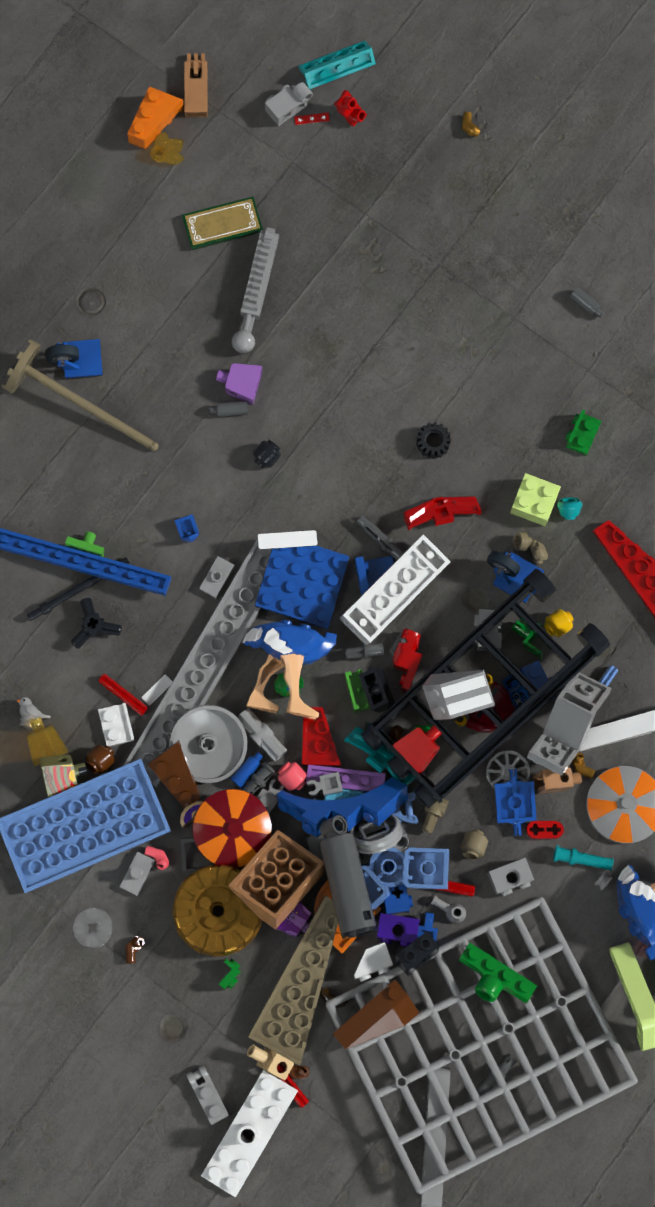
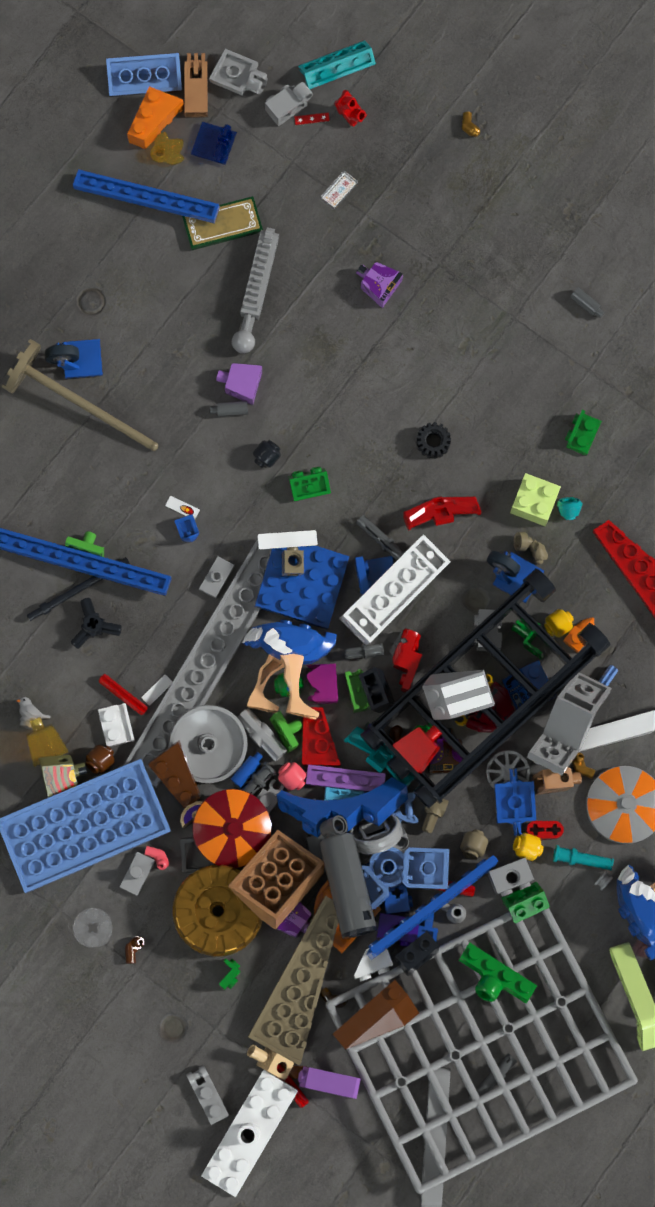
(137, 73): none -> medium blue slope
(146, 196): none -> blue plate
(181, 507): none -> white sticker
(214, 142): none -> clear blue hinge
(238, 74): none -> light grey plate
(286, 731): none -> bright green tile
(289, 570): none -> dark tan brick
(309, 483): none -> green bracket
(325, 681): none -> magenta piece
(328, 783): light grey plate -> none
(329, 1082): none -> medium lavender slope
(339, 190): none -> clear tile
(379, 282): none -> torso
(436, 903): none -> blue plate
(446, 757): none -> torso
(526, 902): none -> green bracket
(527, 846): none -> yellow head
(572, 639): none -> orange plate

